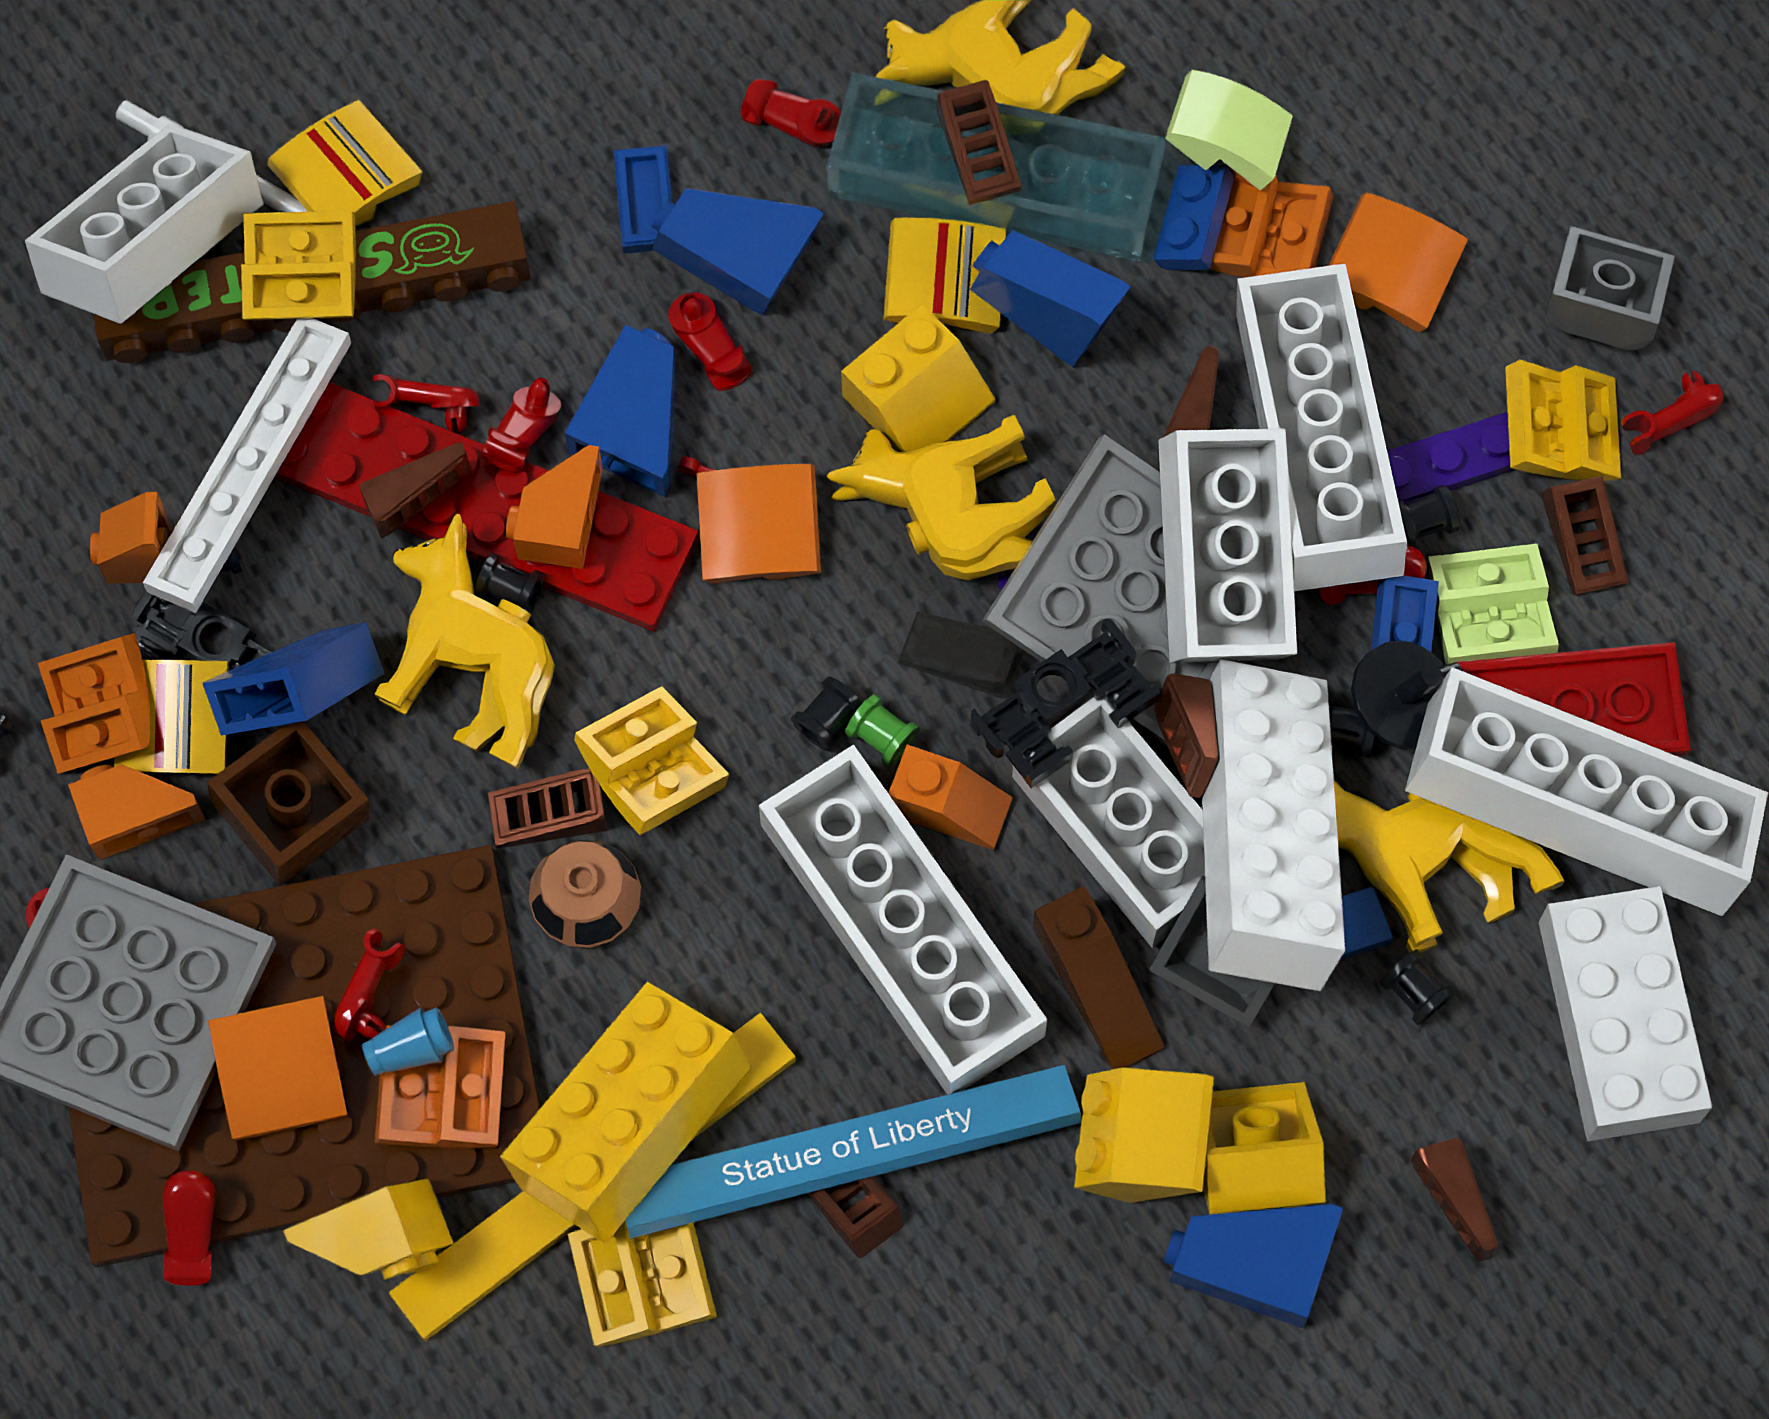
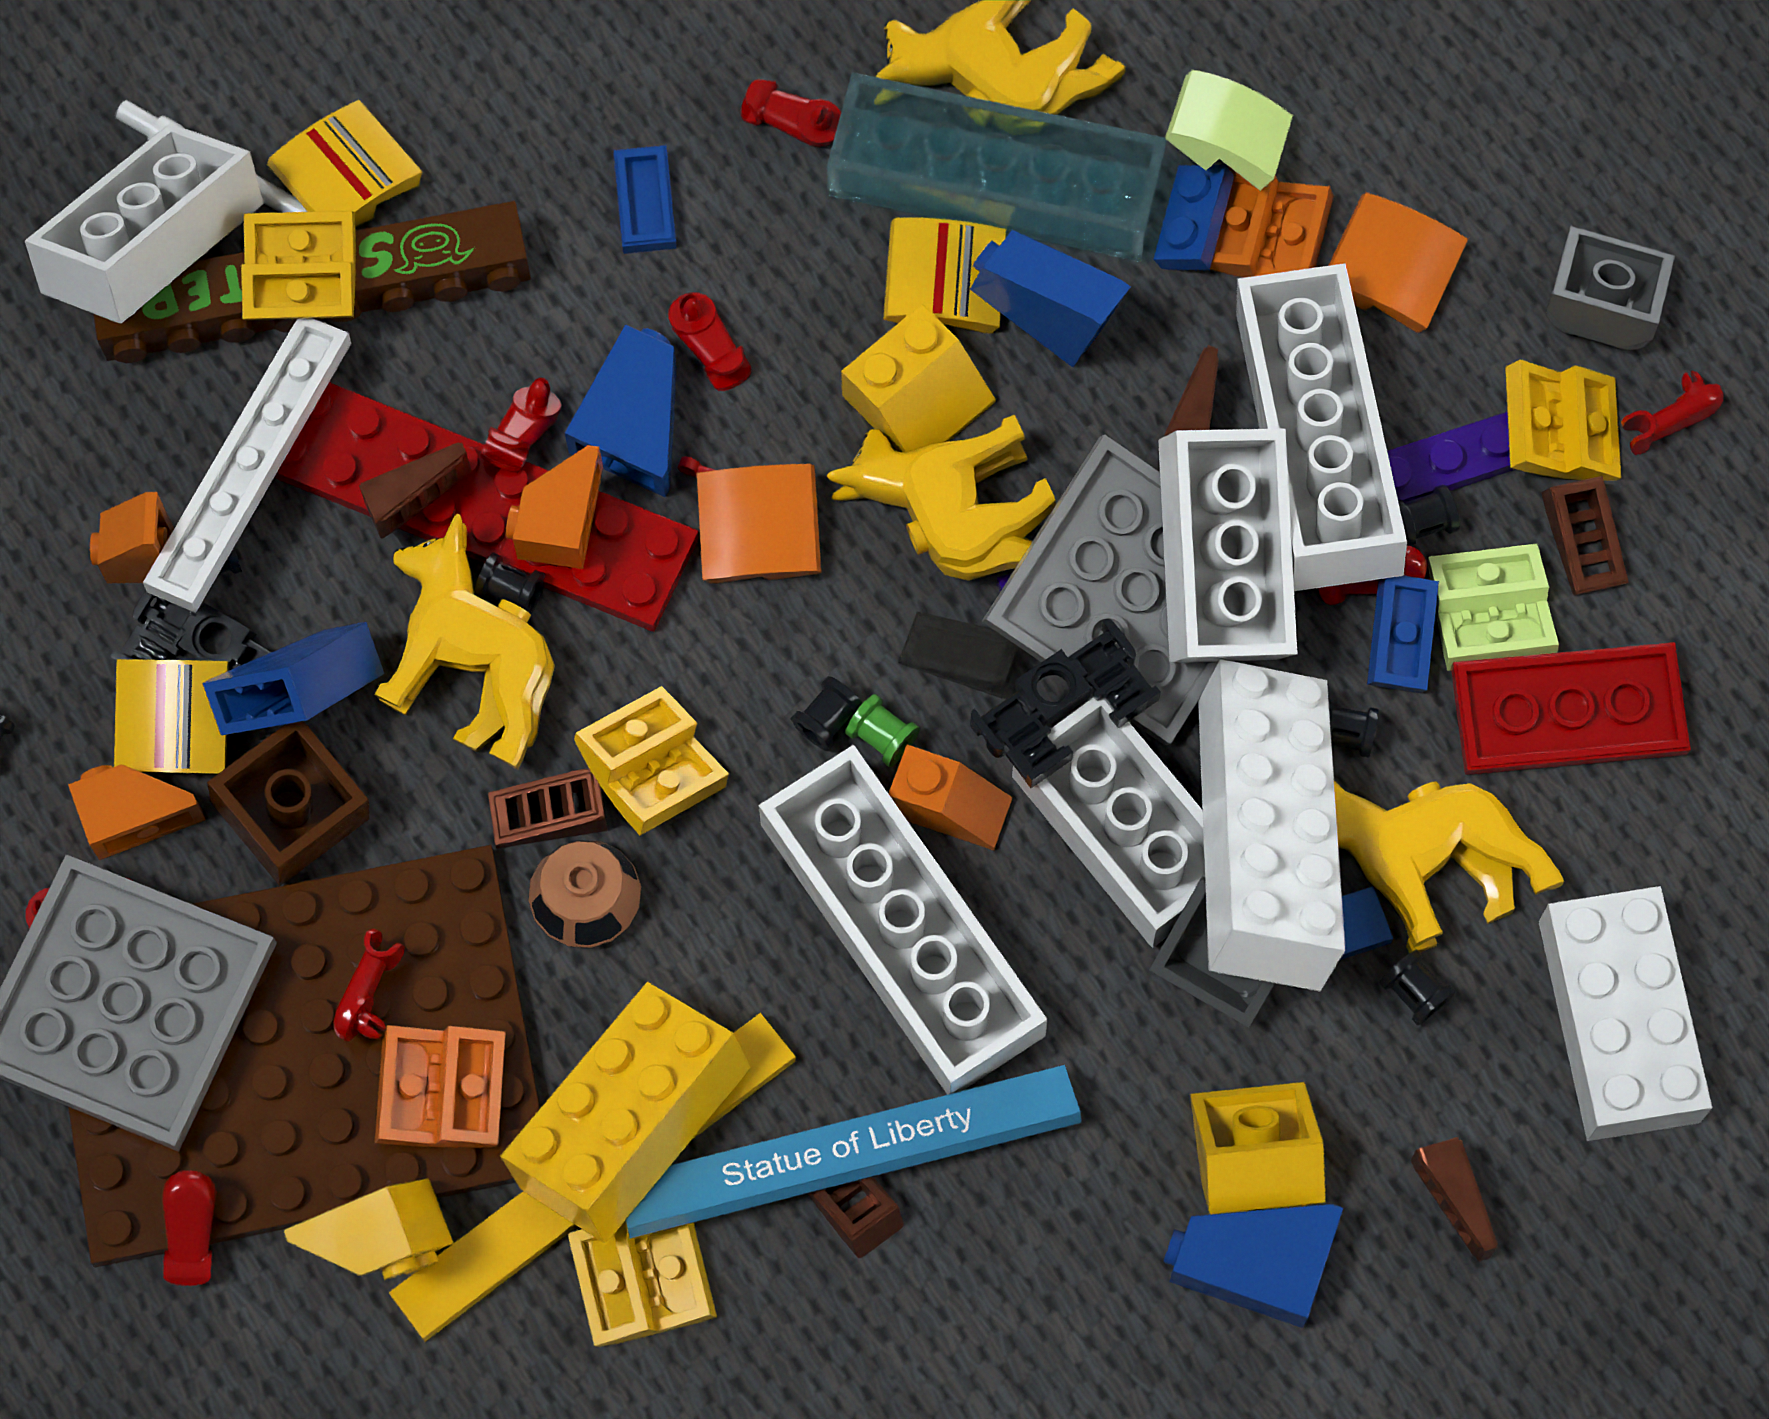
(96, 703): orange slope -> none
(277, 1068): orange slope -> none
(410, 1043): dark azure cone -> none
(450, 397): red piece -> none
(735, 242): blue slope -> none
(966, 110): copper slope -> none
(1097, 978): reddish brown slope -> none
(1143, 1134): yellow slope -> none
(1189, 728): copper slope -> none
(1394, 690): black shield -> none
(1587, 792): white brick -> none

